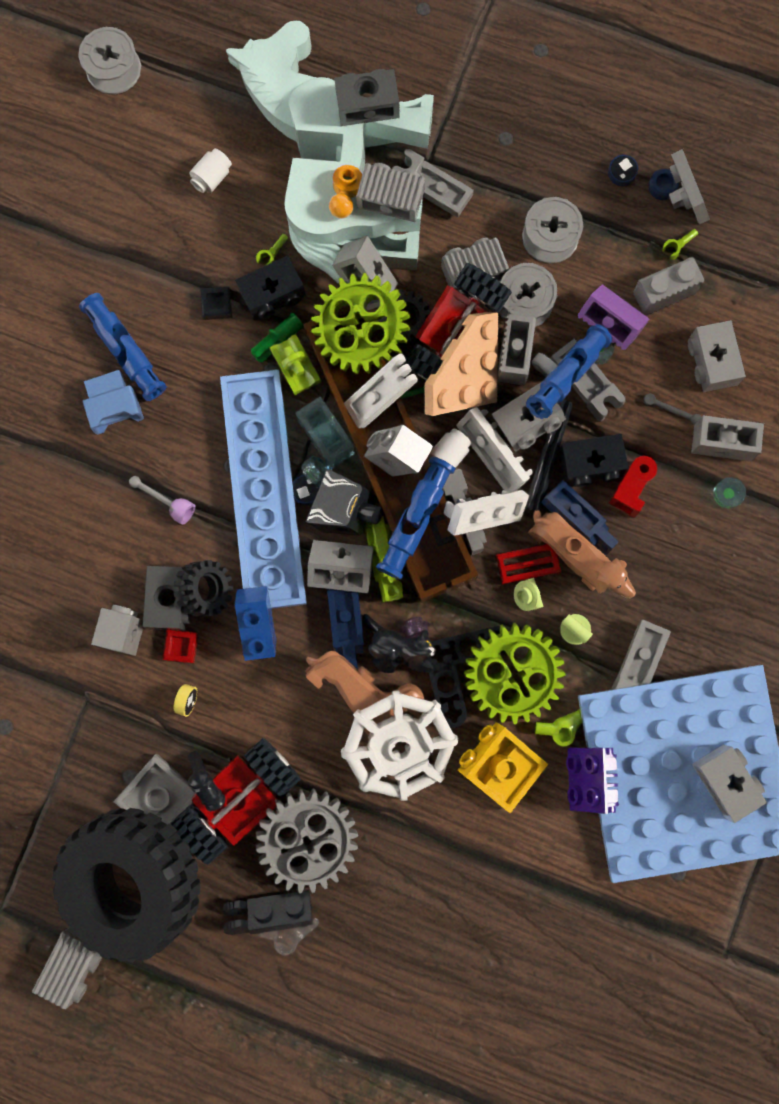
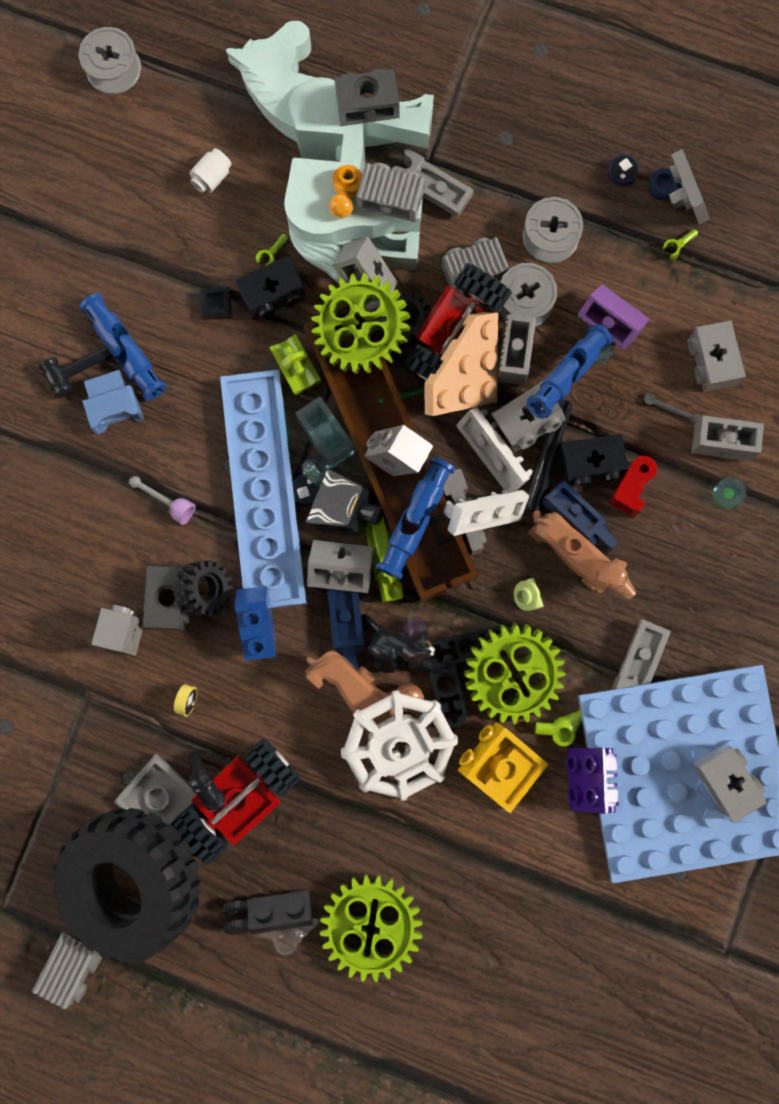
(58, 377): none -> black piece
(180, 646): red tile -> none
(280, 334): green axle -> none
(317, 866): light grey gear -> none
(343, 922): none -> lime gear
(380, 391): white hinge -> none
(451, 447): white brick -> none
(502, 569): red tile -> none
(543, 364): white tile -> none
(575, 629): yellowish green plate -> none
(593, 387): light grey plate -> none
(668, 286): light grey brick -> none

